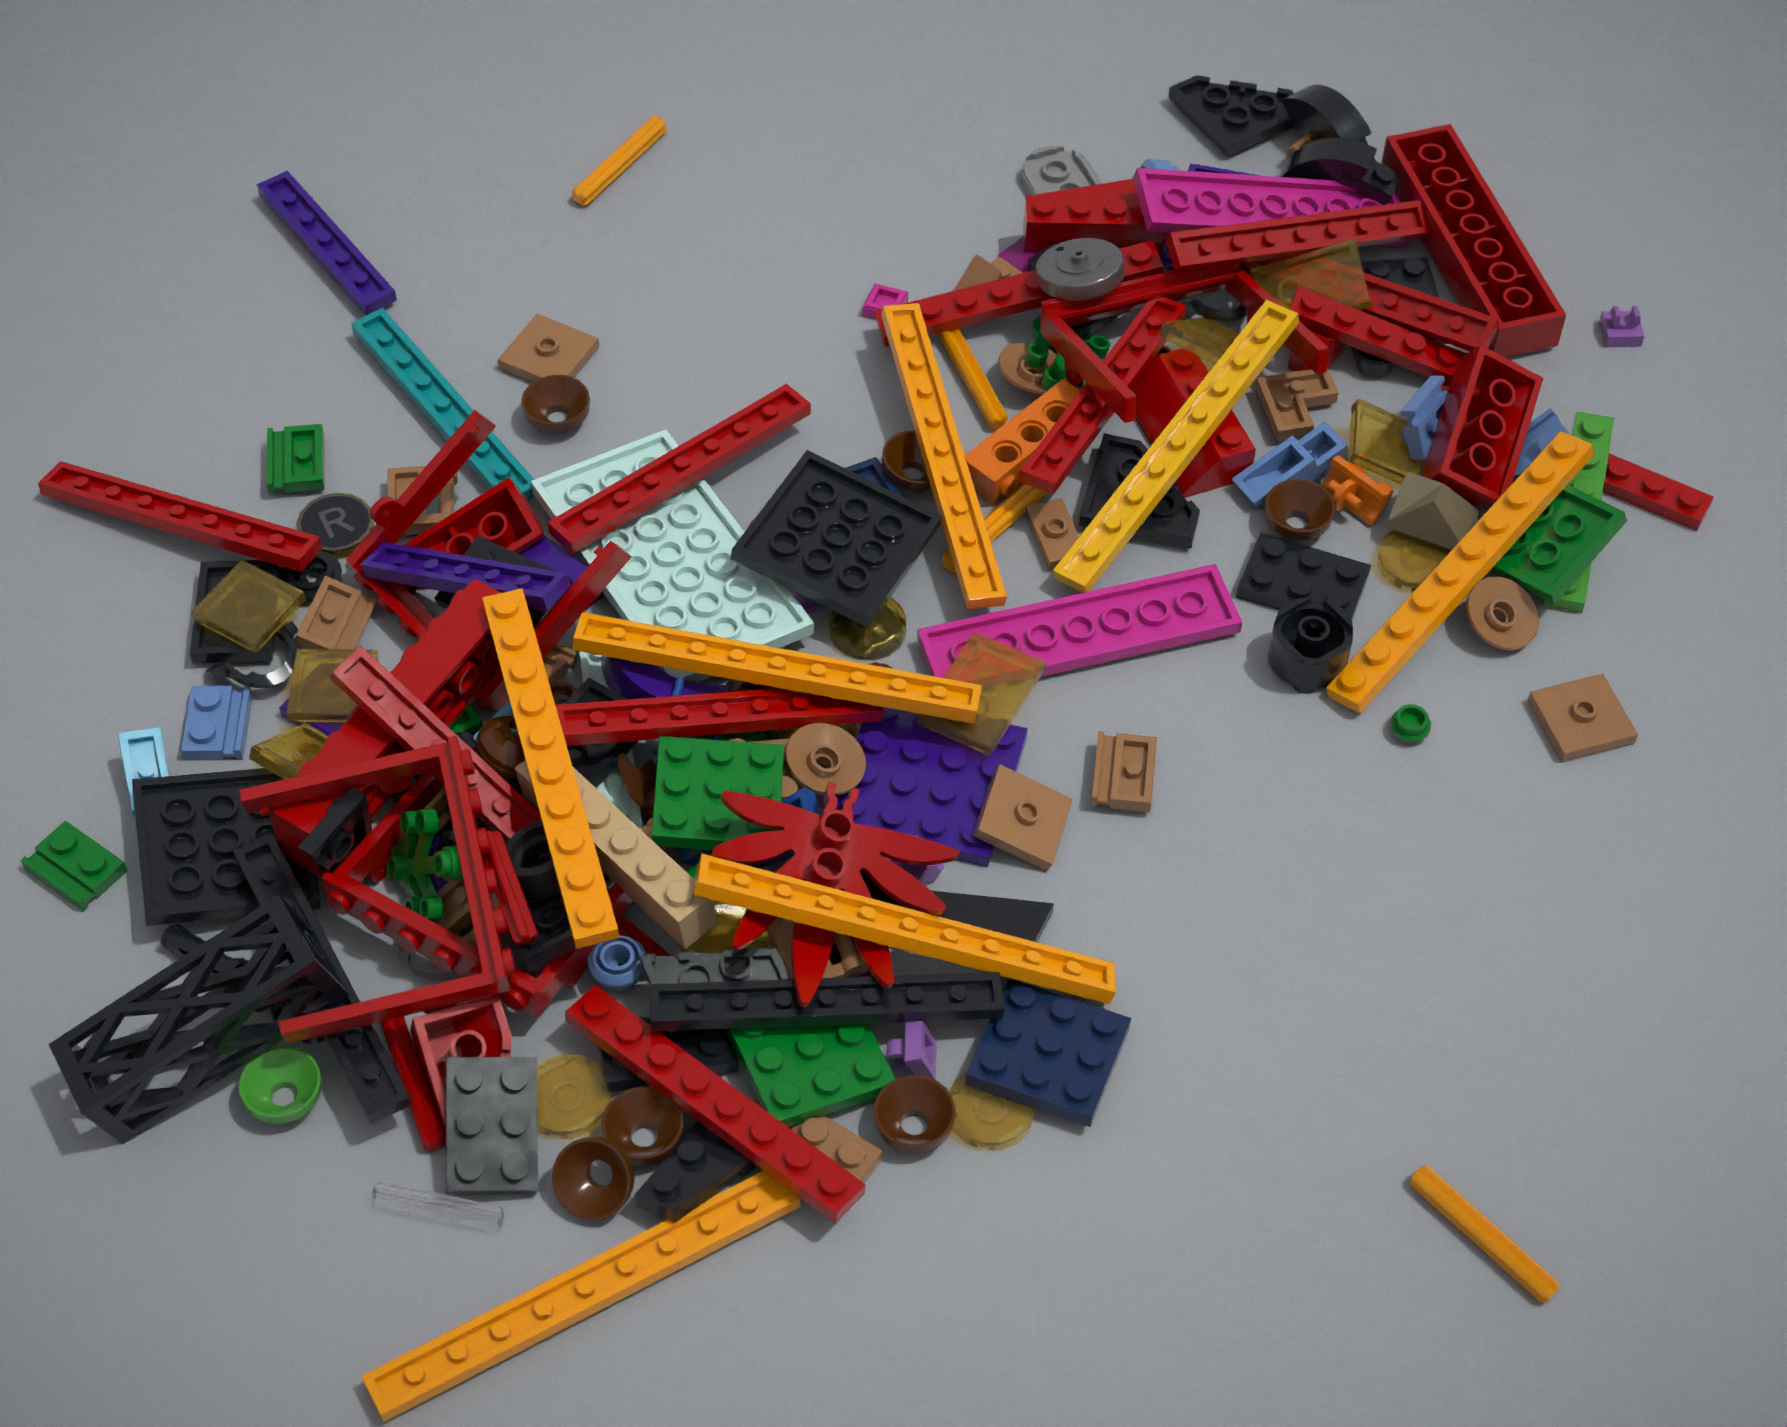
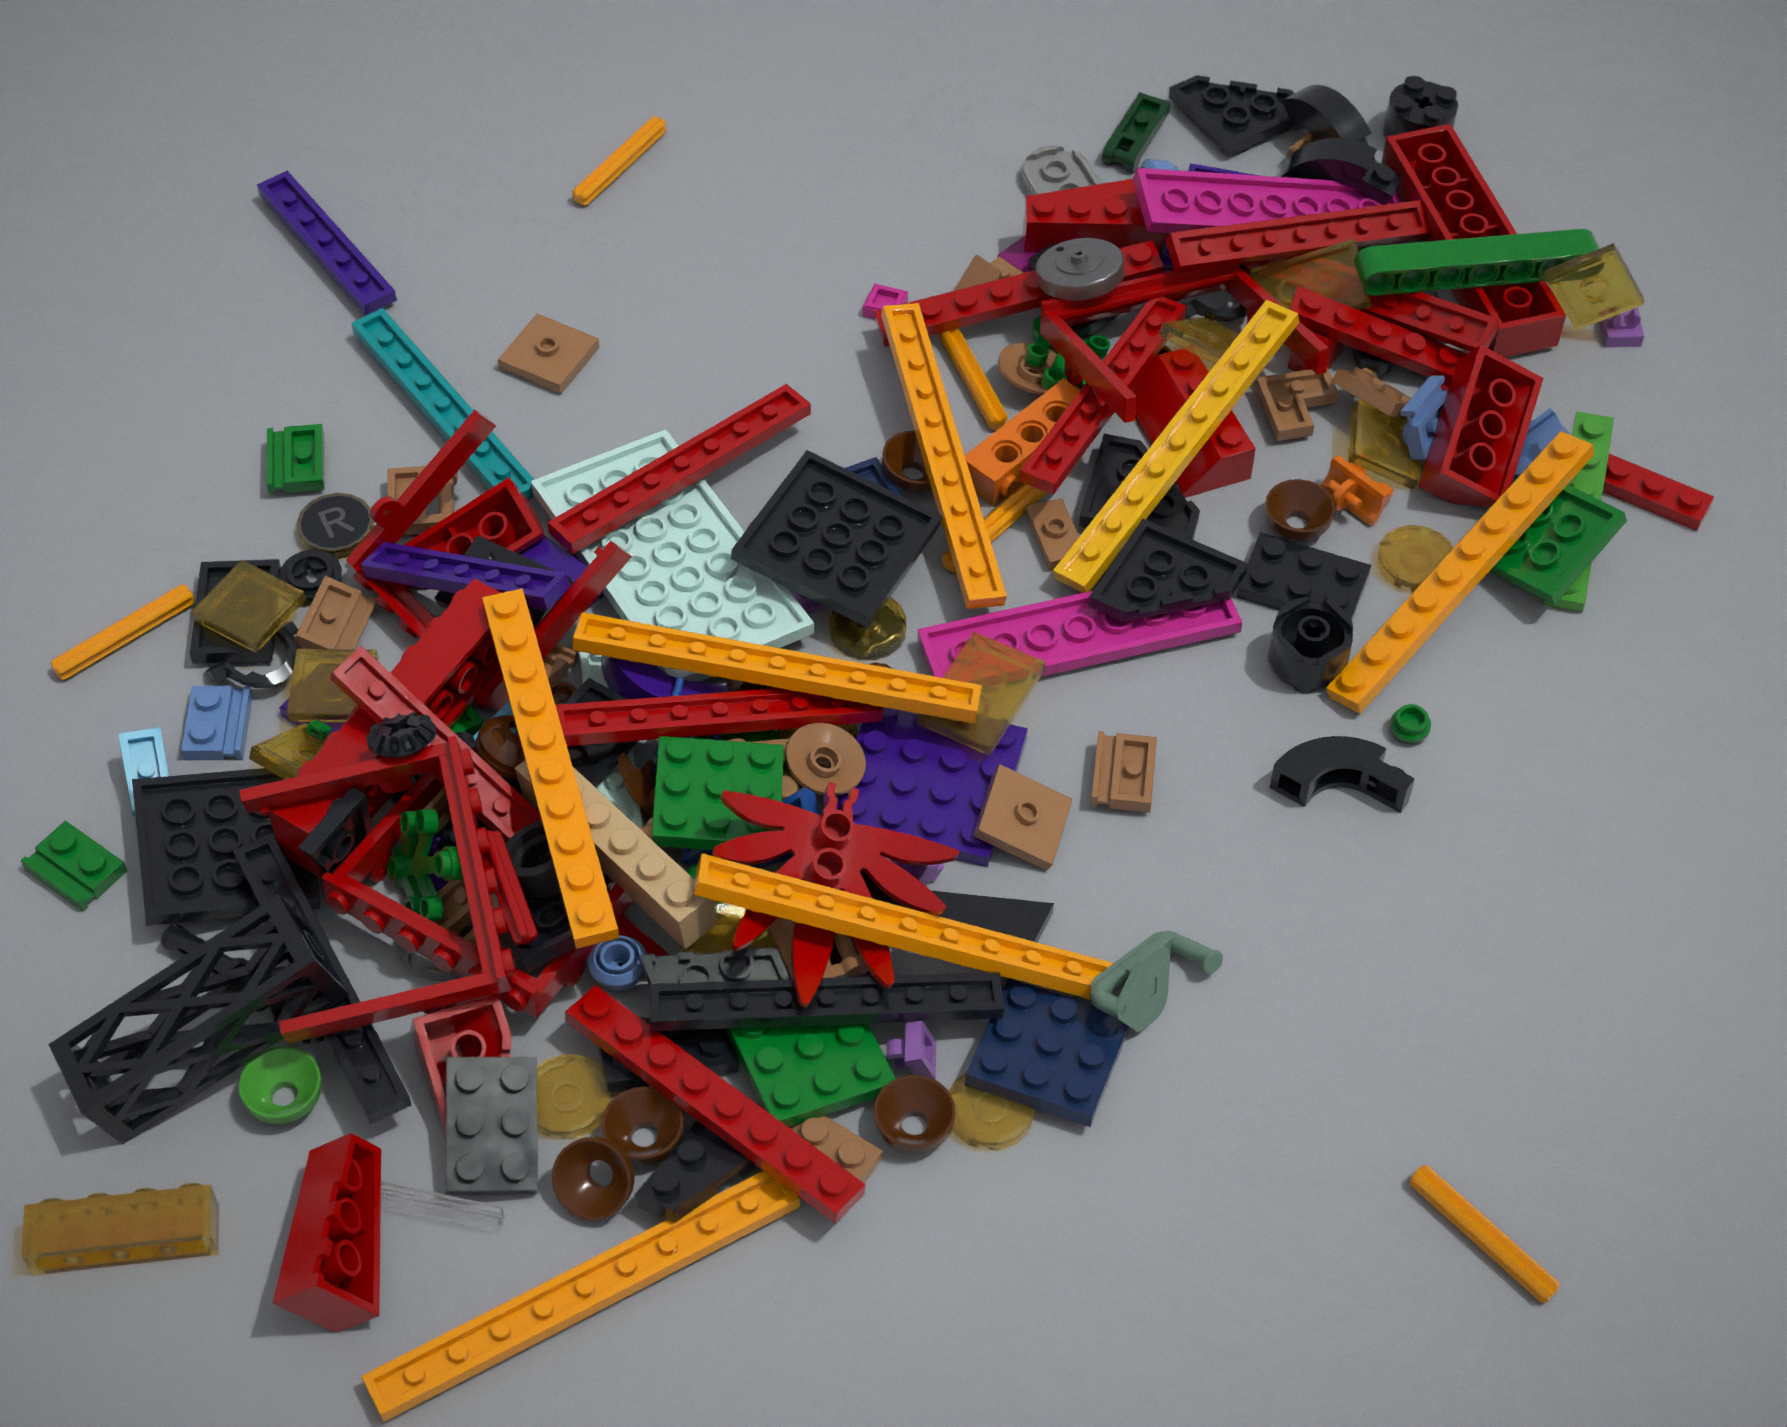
(120, 1229): none -> clear yellow brick
(122, 632): none -> light orange axle
(181, 516): red plate -> none
(319, 729): none -> green piece
(335, 1237): none -> red wedge
(401, 735): none -> black gear
(414, 1081): red axle -> none
(553, 395): reddish brown piece -> none
(1136, 131): none -> dark green plate
(1146, 978): none -> sand green piece
(1164, 574): none -> black plate
(1292, 459): medium blue slope -> none
(1340, 764): none -> black arch
(1367, 387): none -> medium nougat plate
(1419, 106): none -> black brick
(1431, 512): dark tan slope -> none
(1468, 261): none -> green beam
(1511, 605): medium nougat dish -> none
(1582, 717): medium nougat plate -> none
(1594, 287): none -> clear yellow tile

